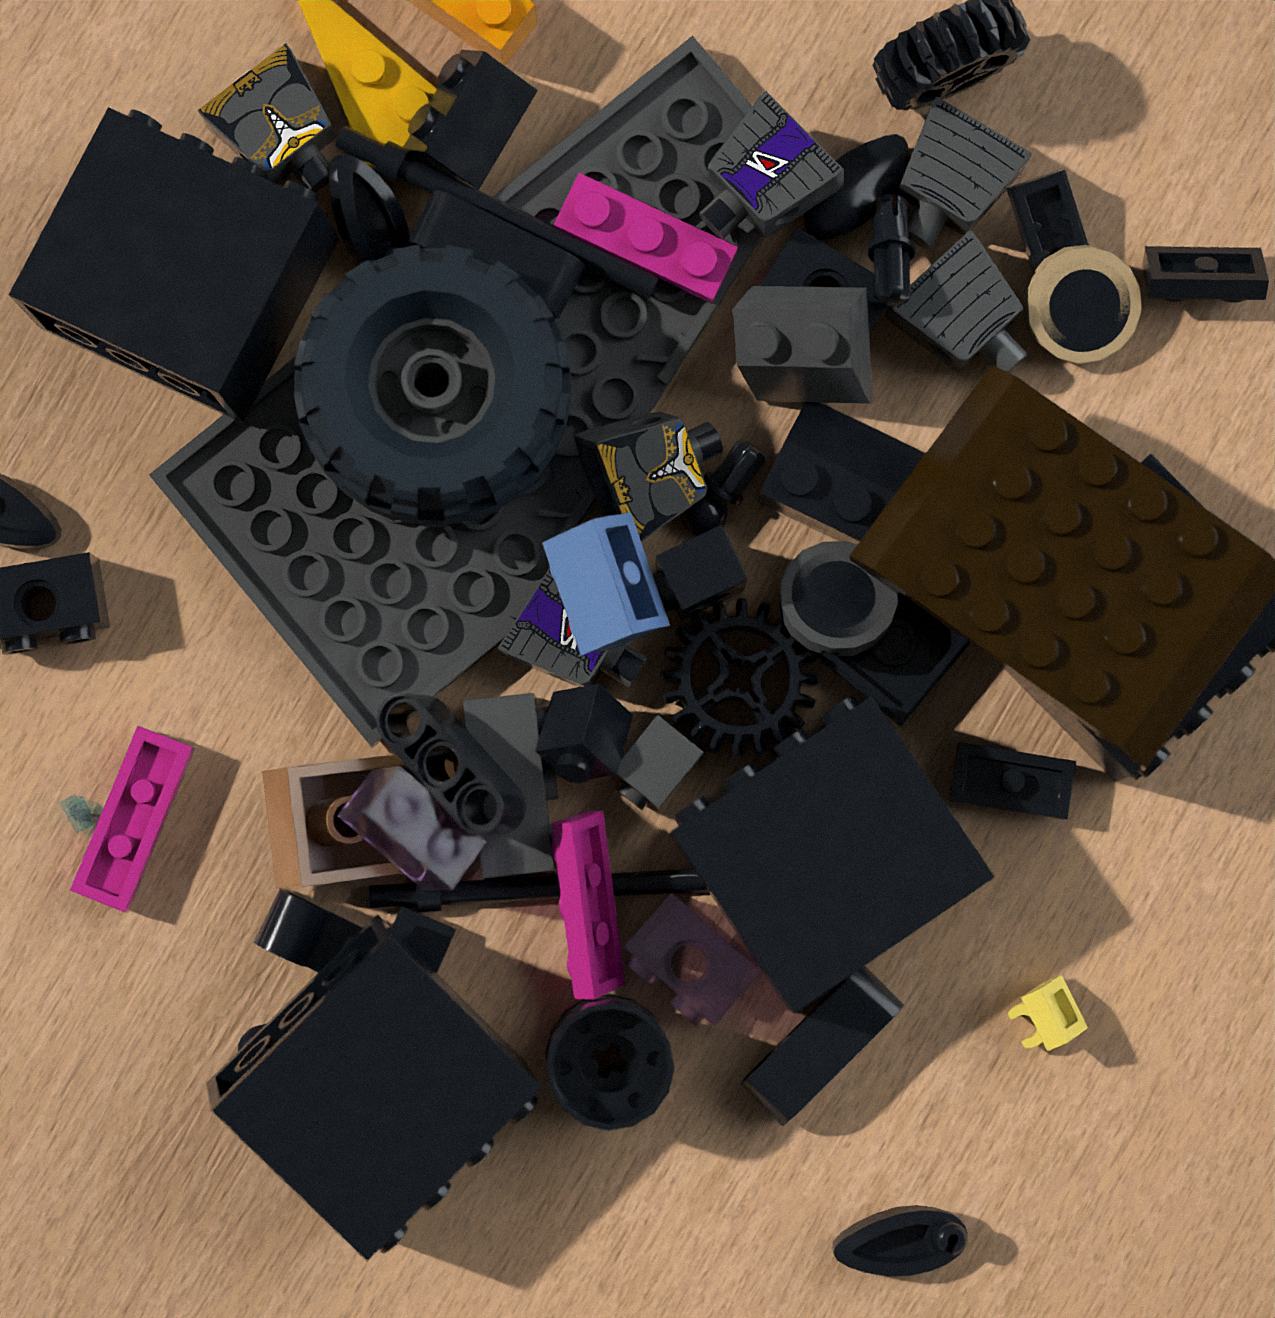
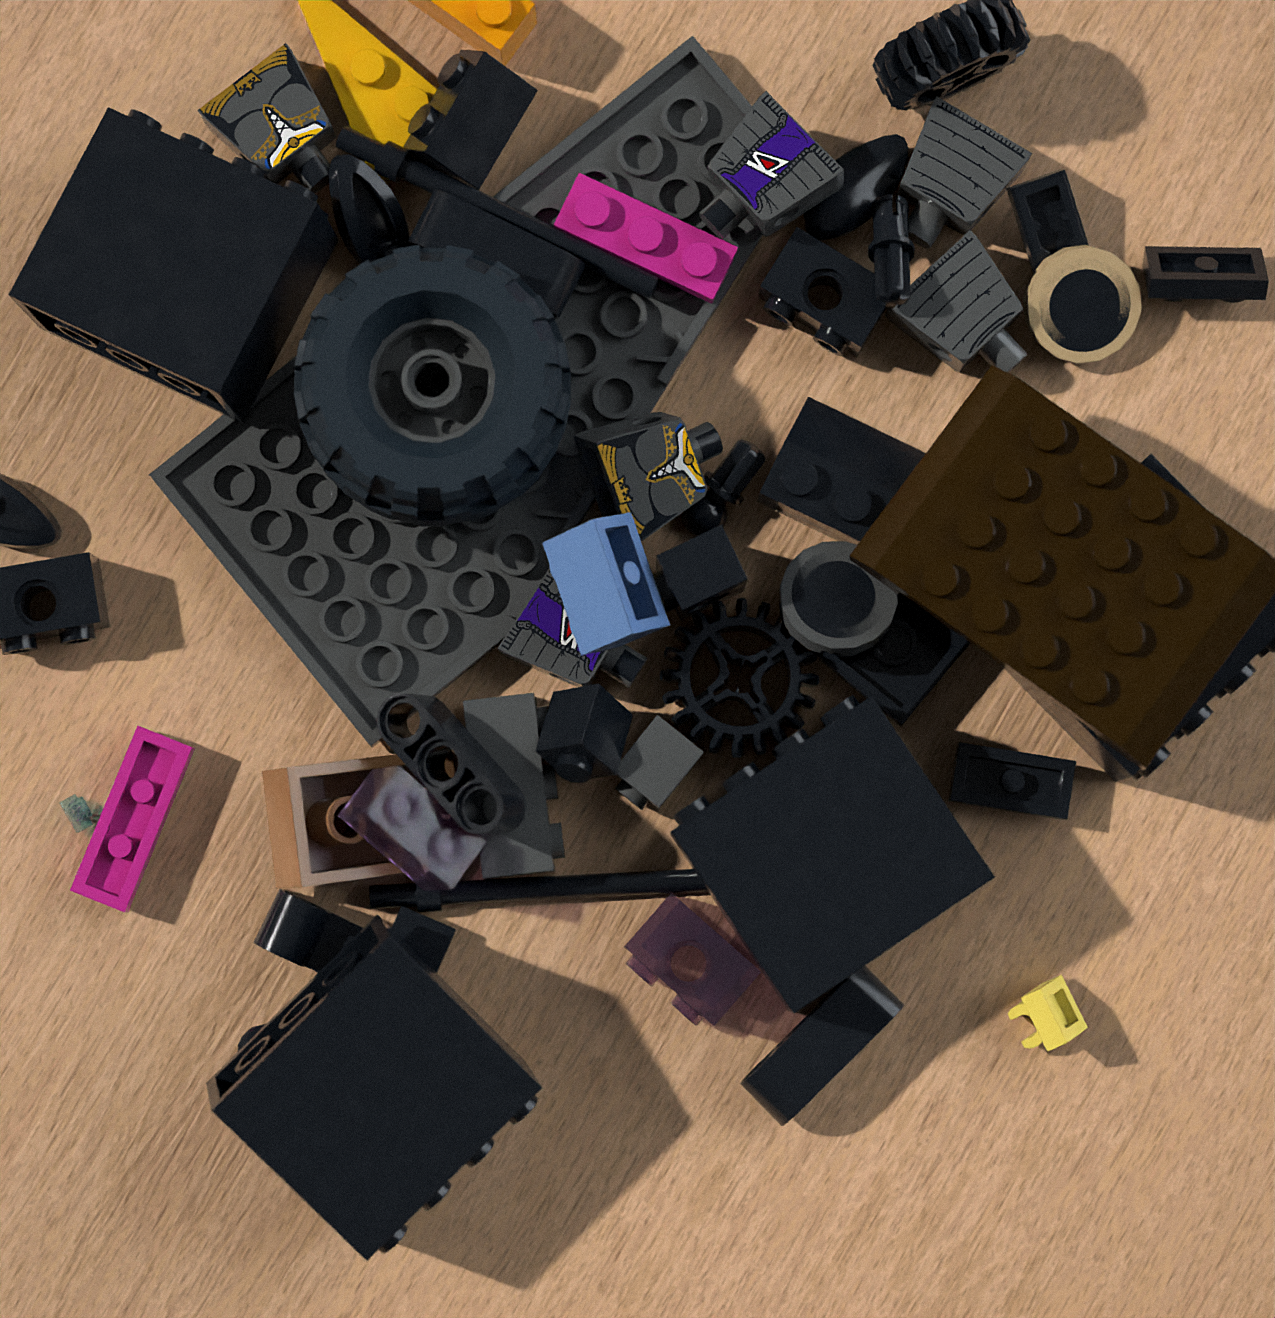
(588, 904): dark pink plate -> none
(623, 1092): black wheel -> none
(804, 344): dark grey slope -> none
(901, 1241): black arm -> none

